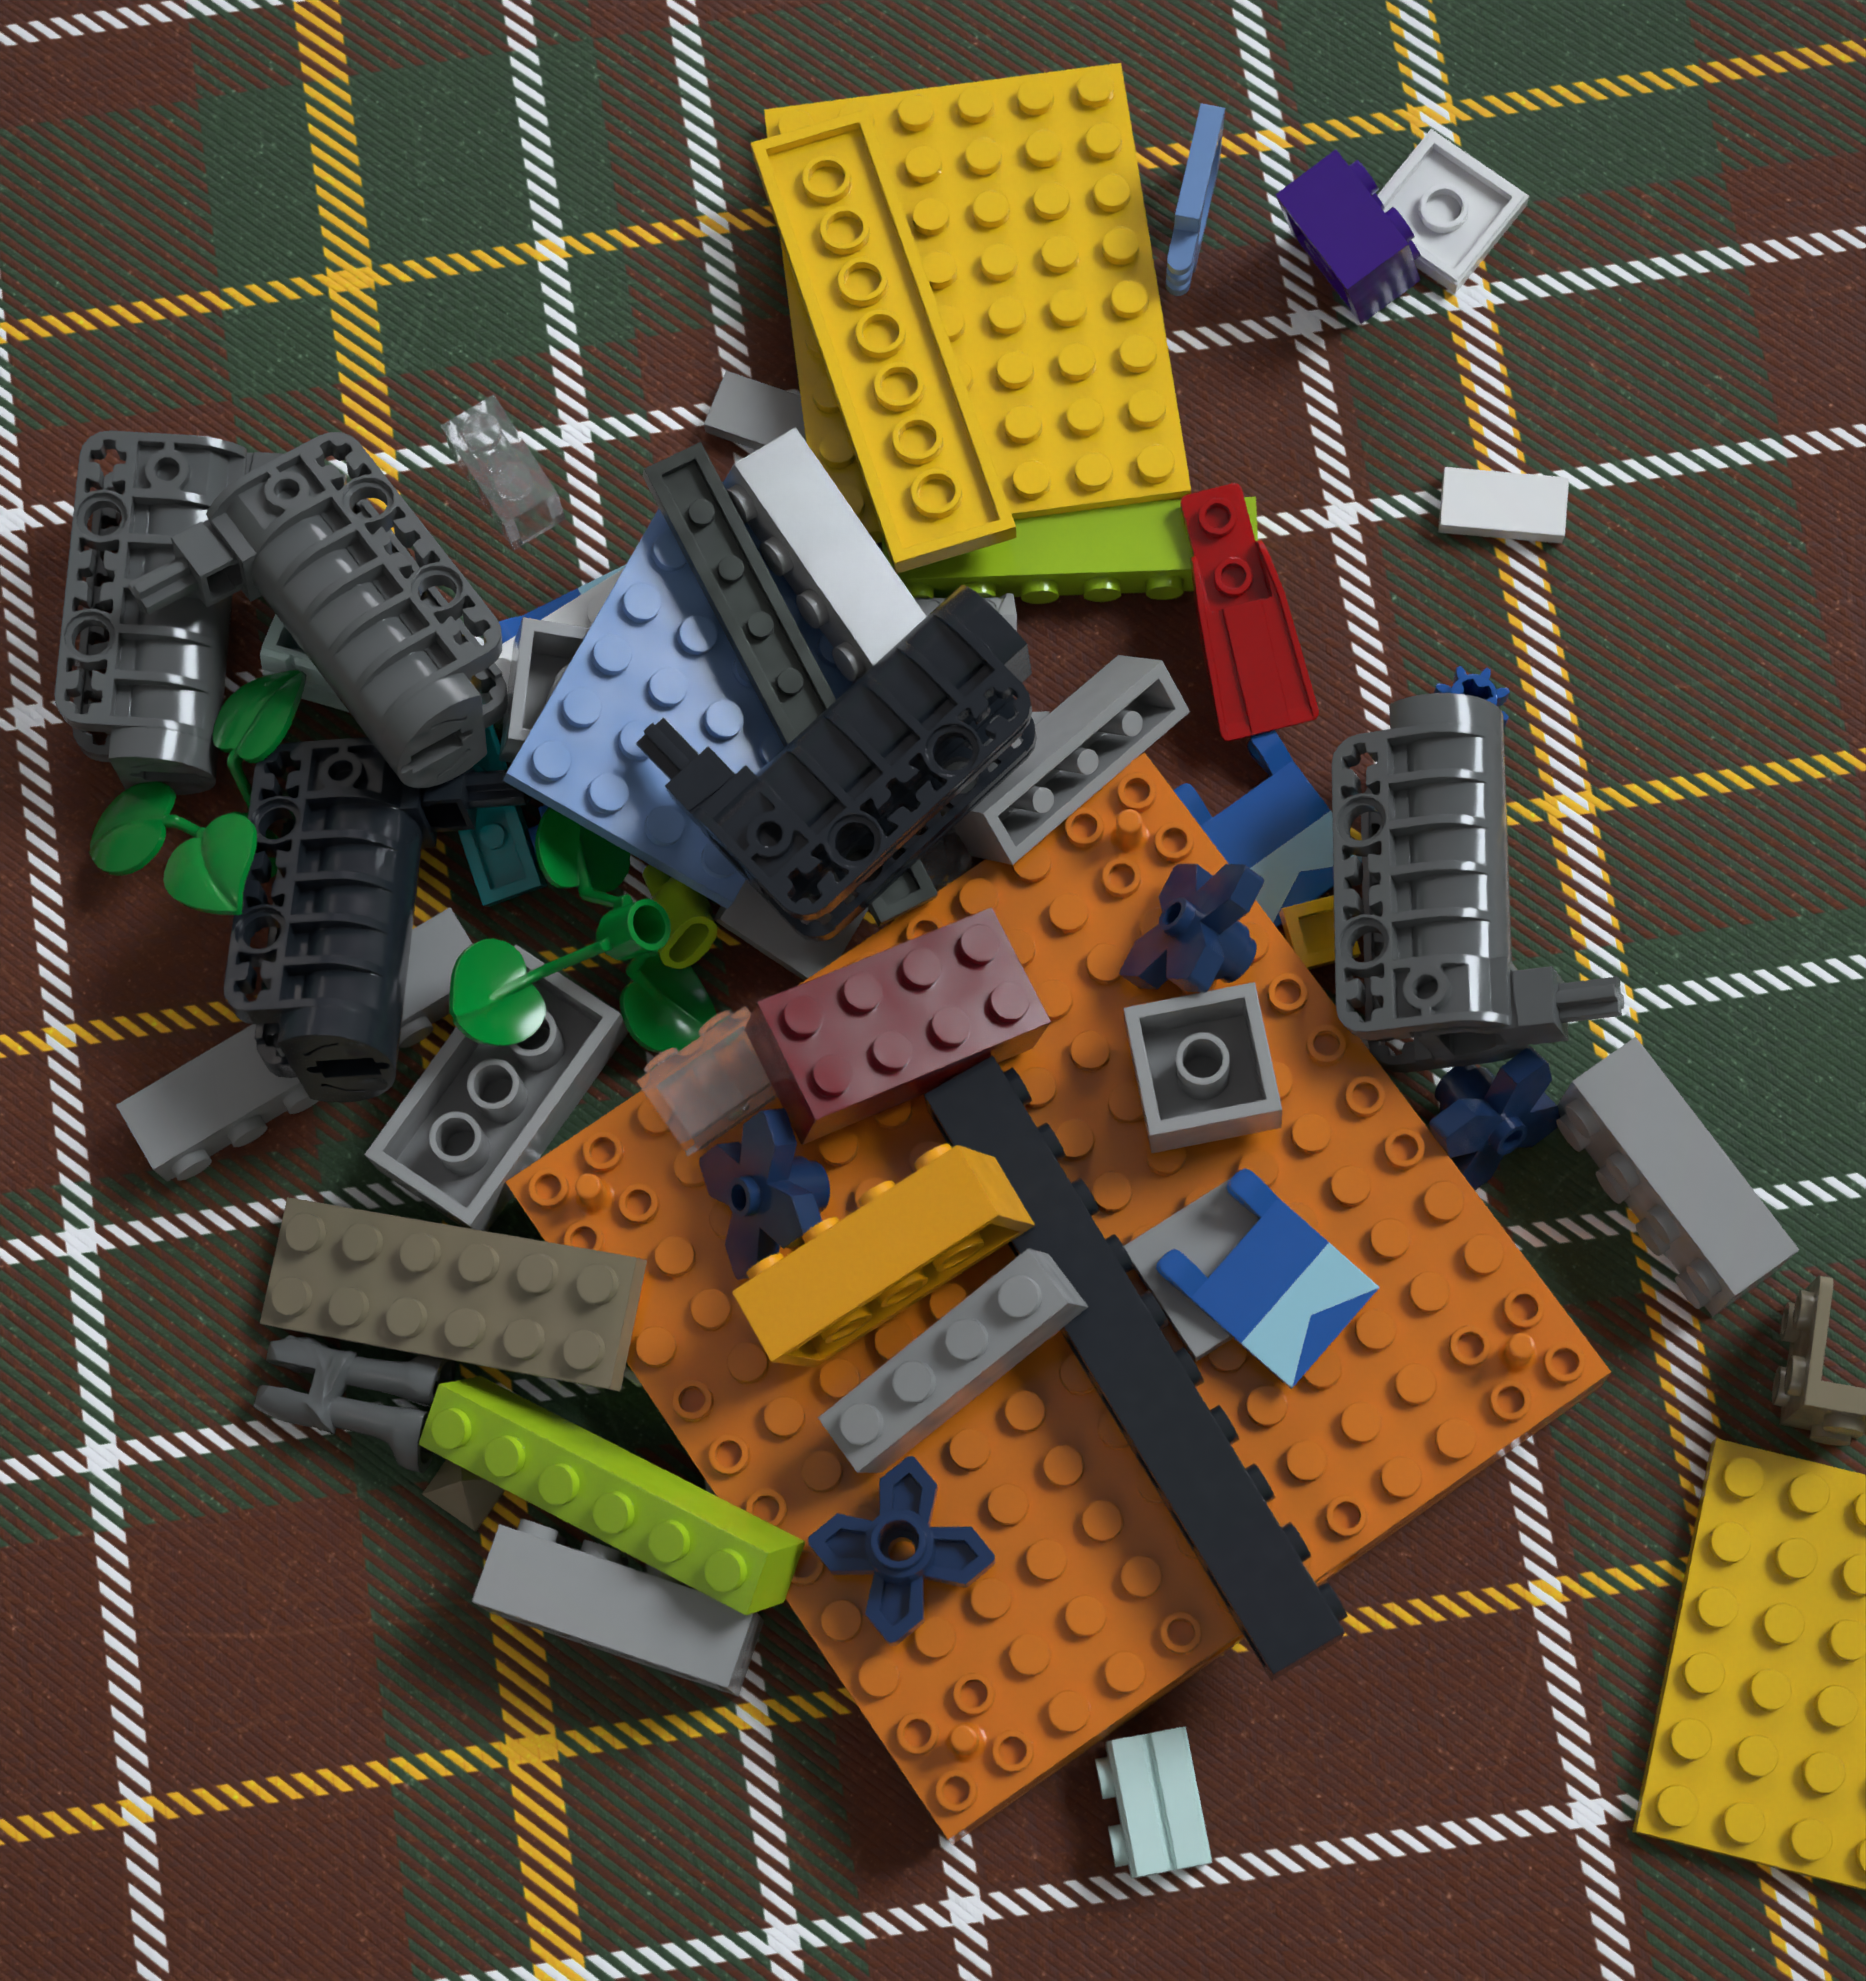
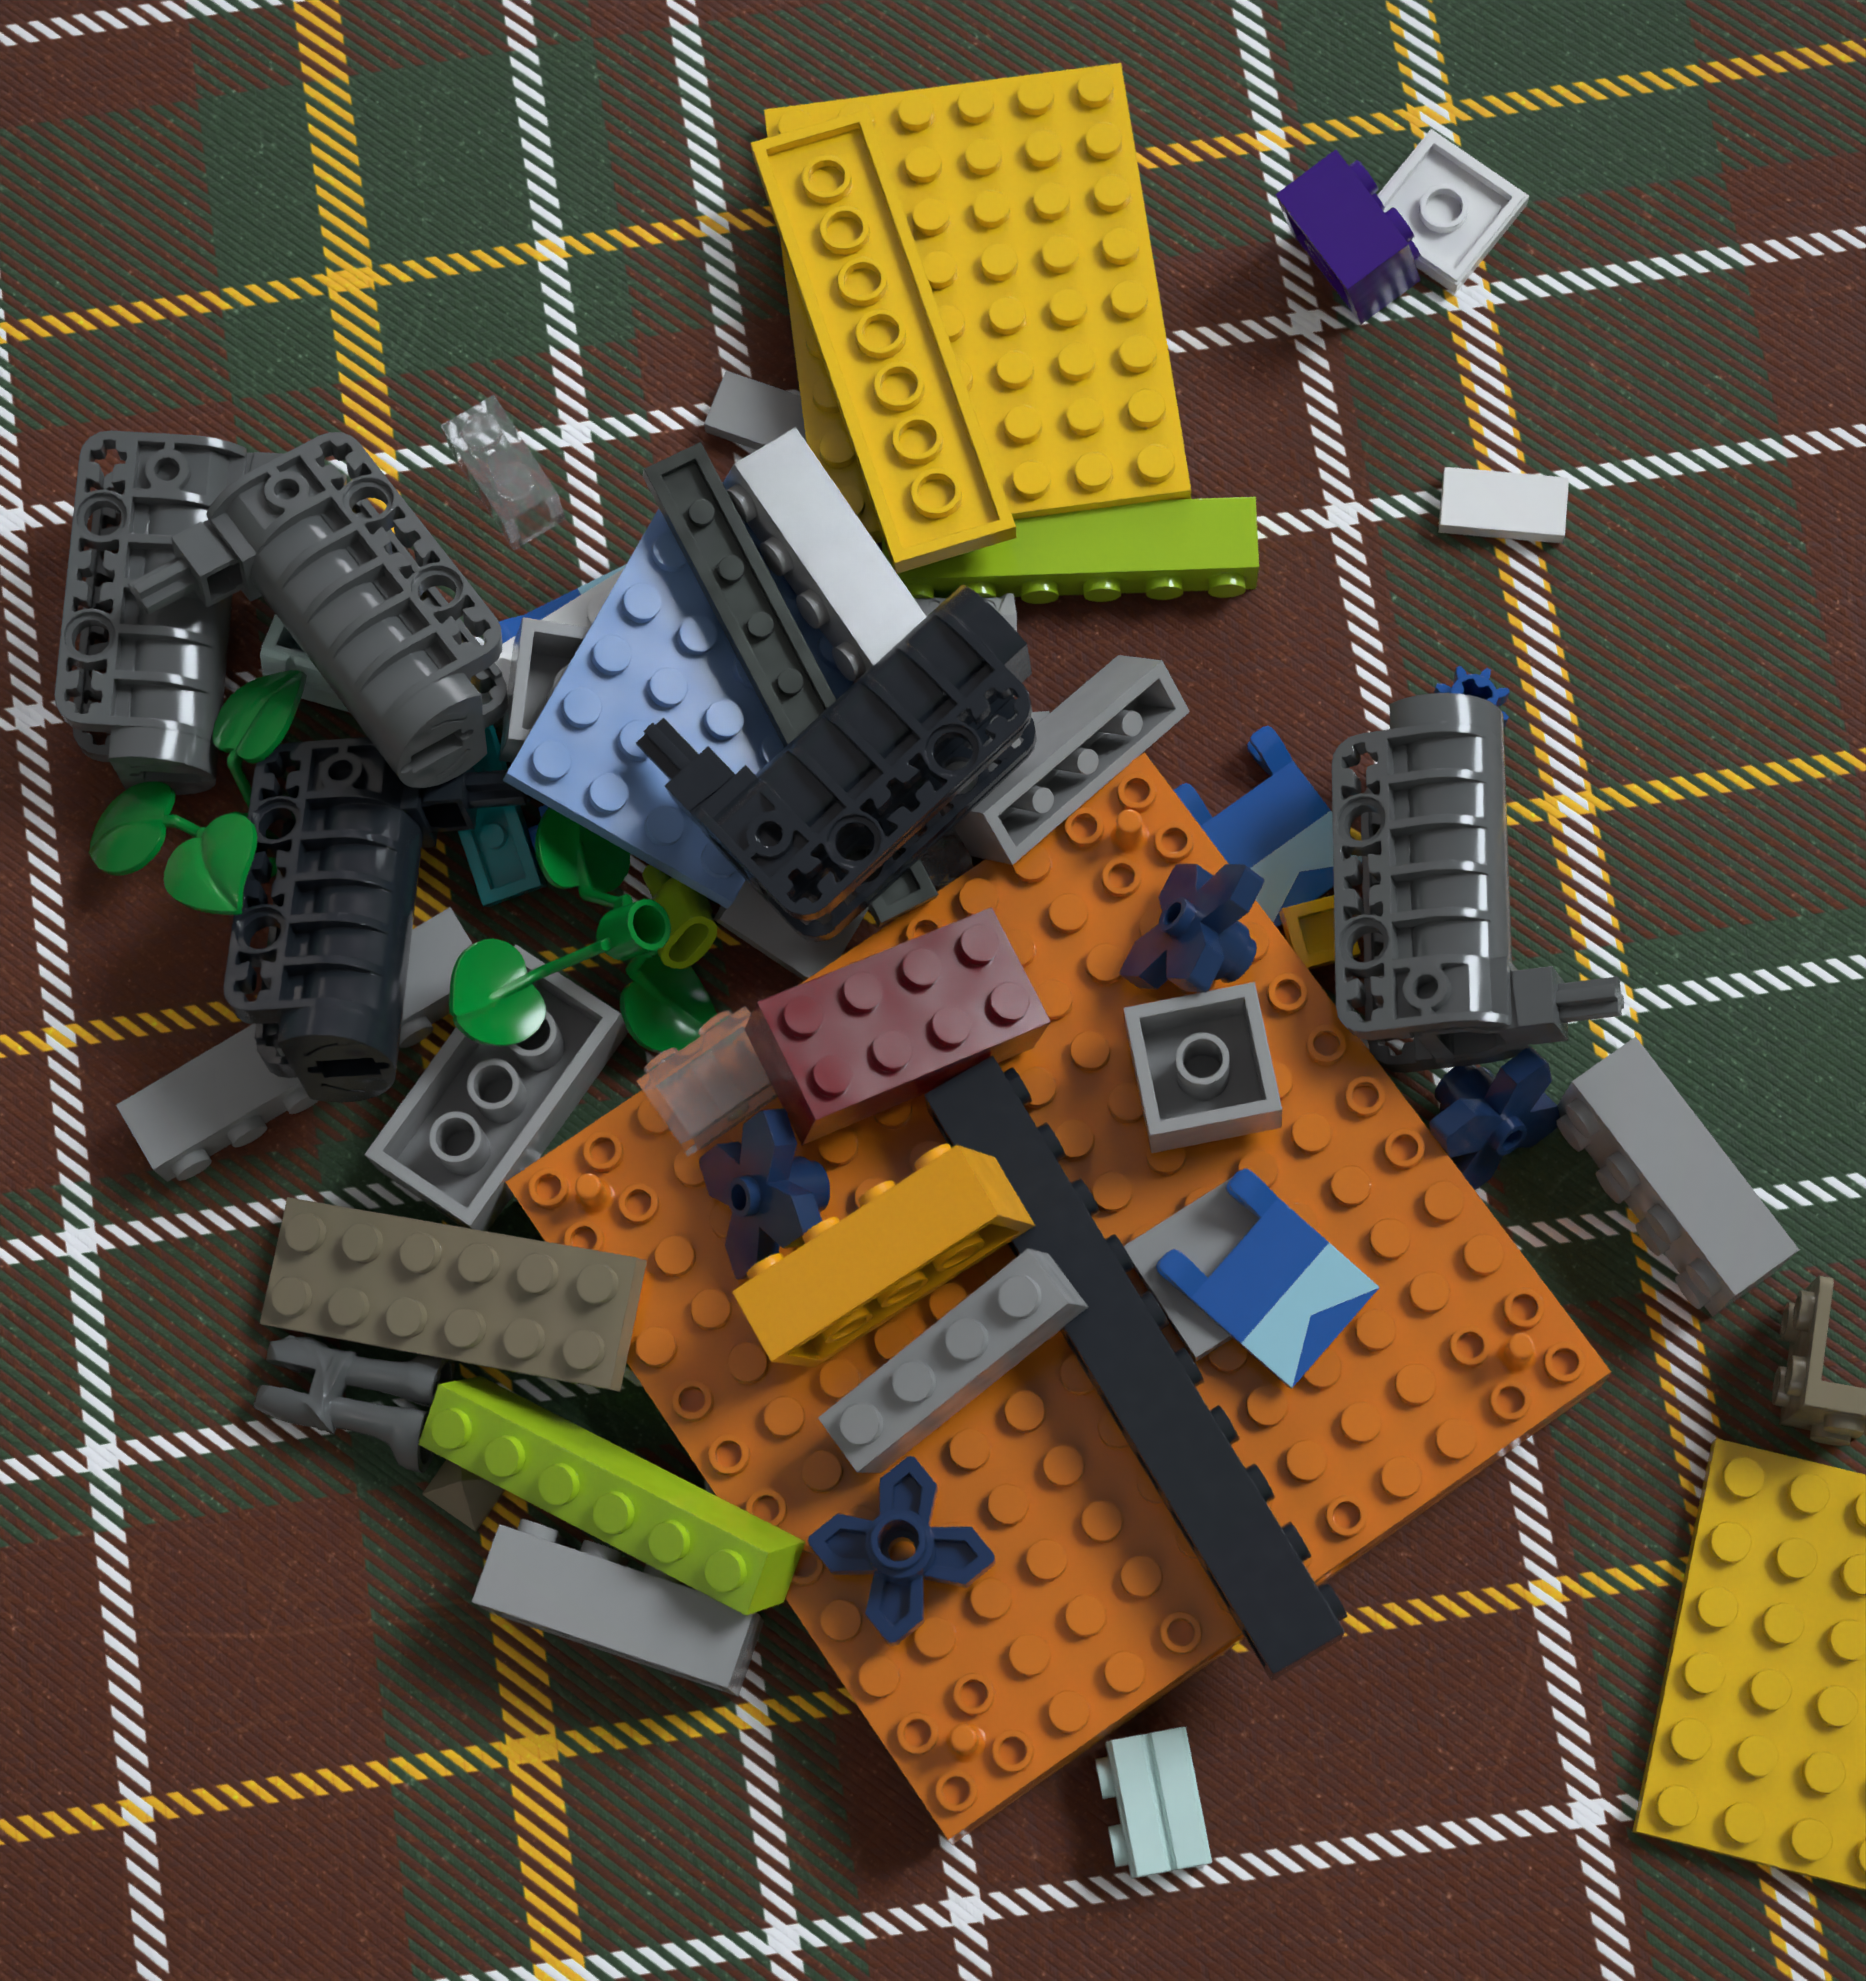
(1195, 199): medium blue piece -> none
(1243, 620): red piece -> none

